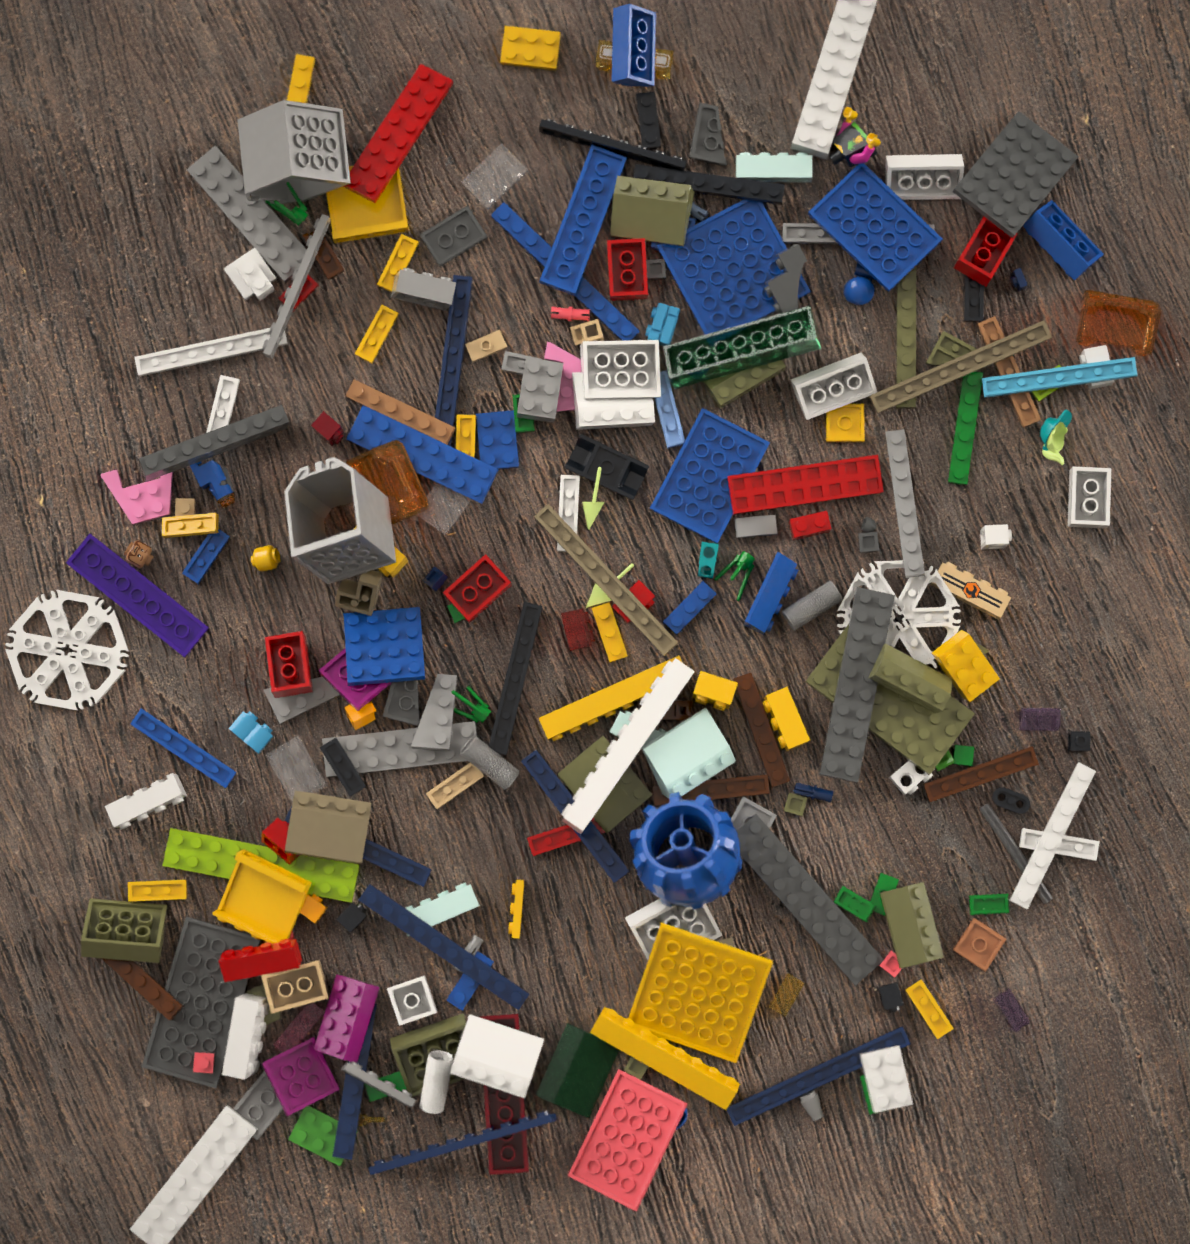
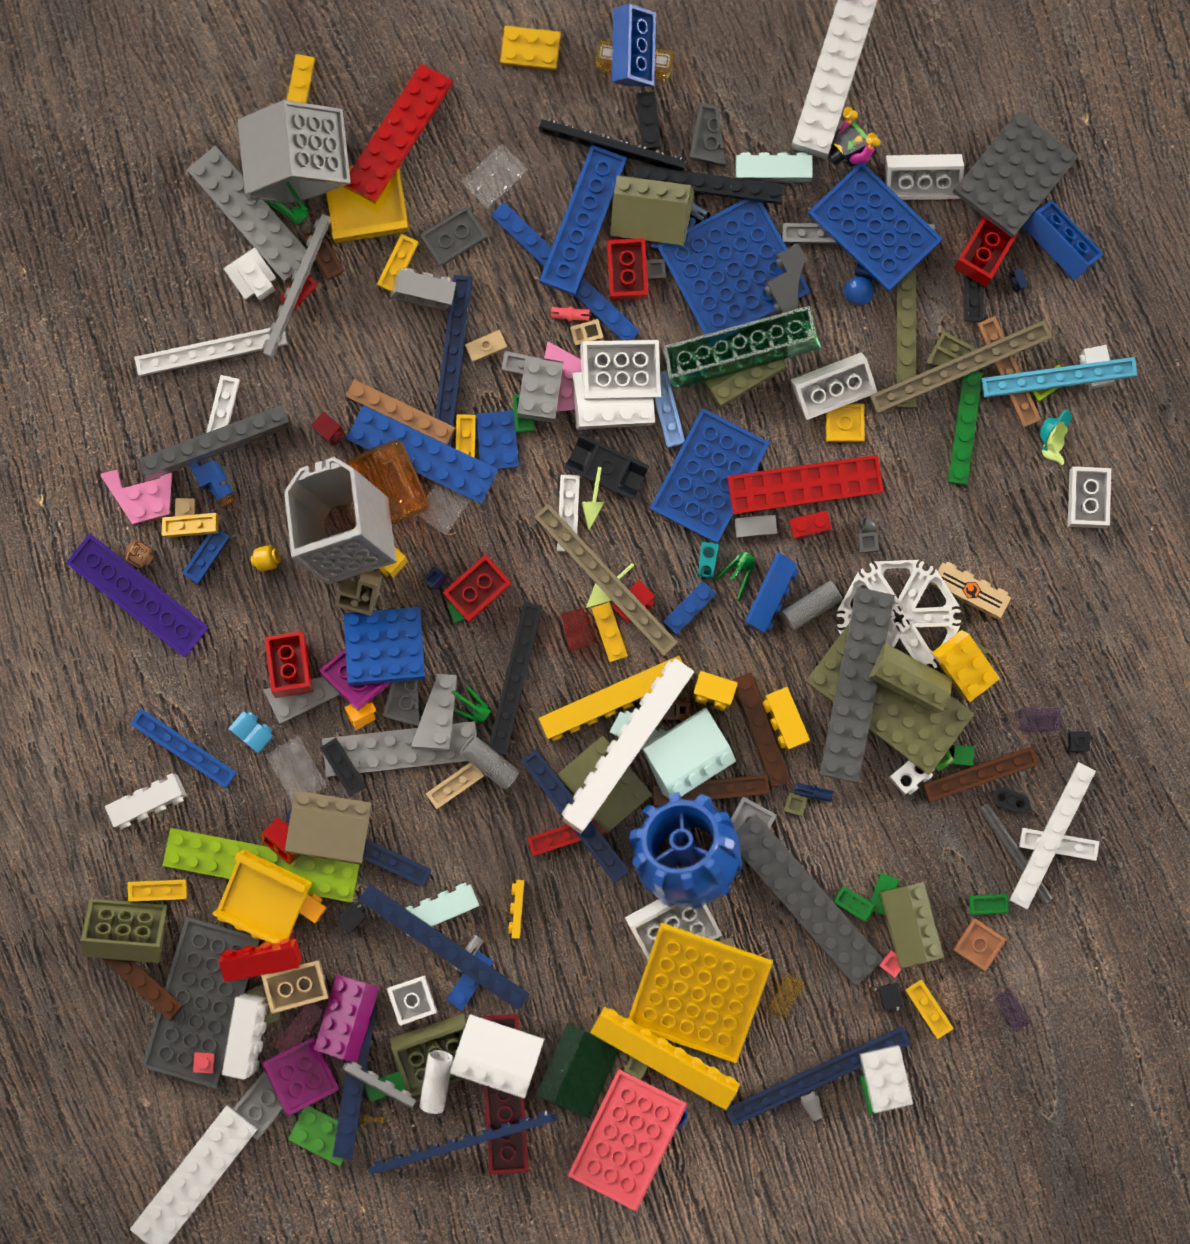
(72, 667): white plate -> none
(376, 334): yellow plate -> none
(663, 323): dark azure brick -> none
(904, 503): light grey plate -> none
(995, 536): white brick -> none
(1118, 321): clear orange windscreen -> none

